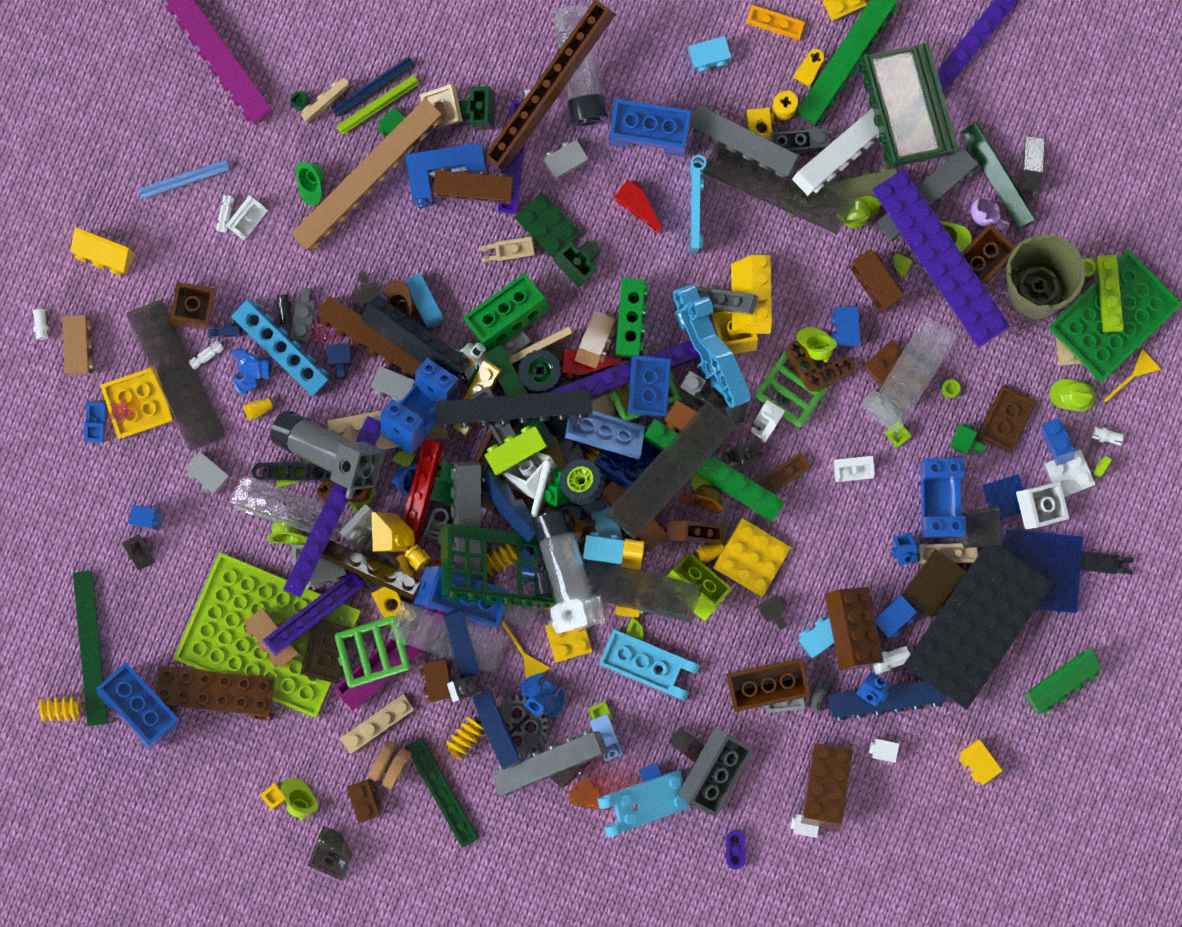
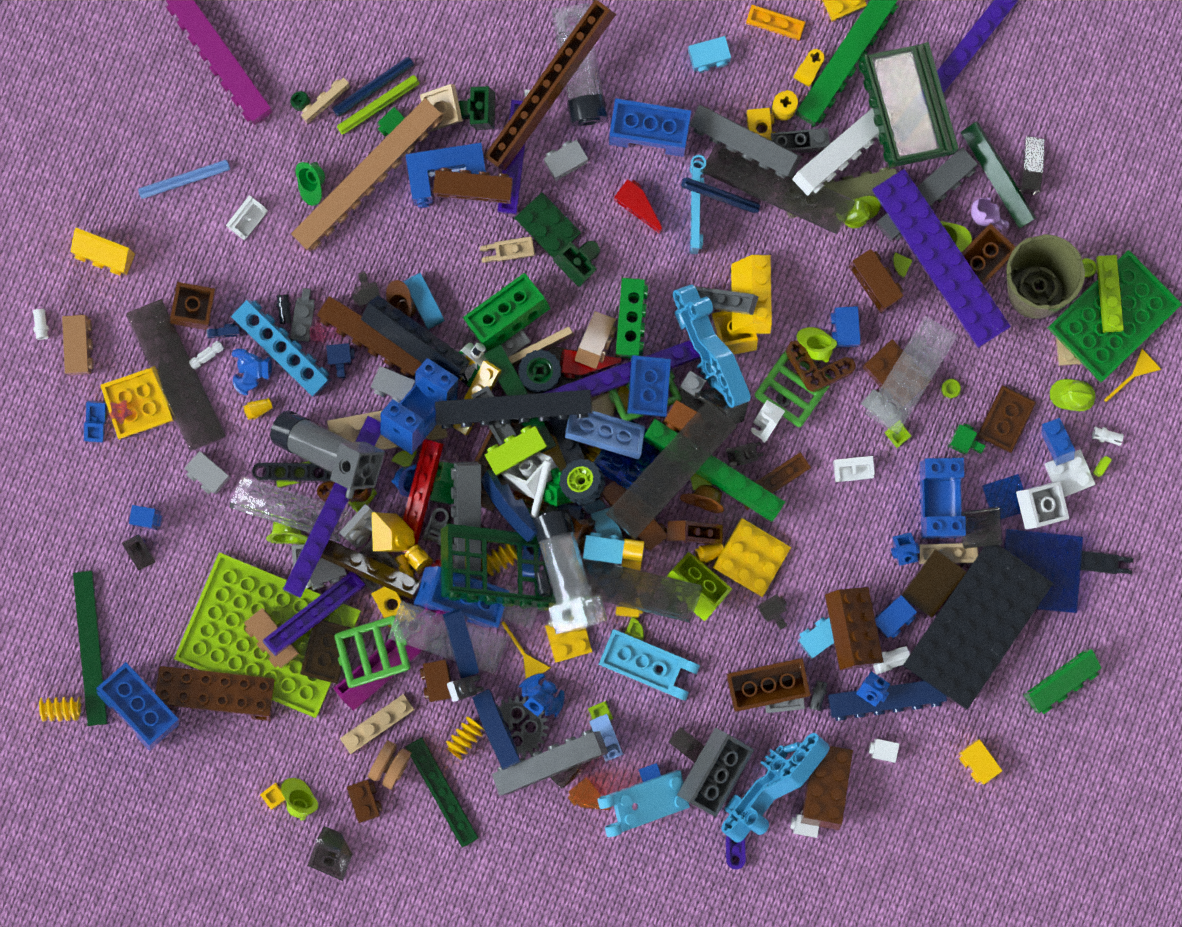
(225, 213): white axle -> none
(720, 195): none -> dark blue axle
(779, 780): none -> dark azure beam

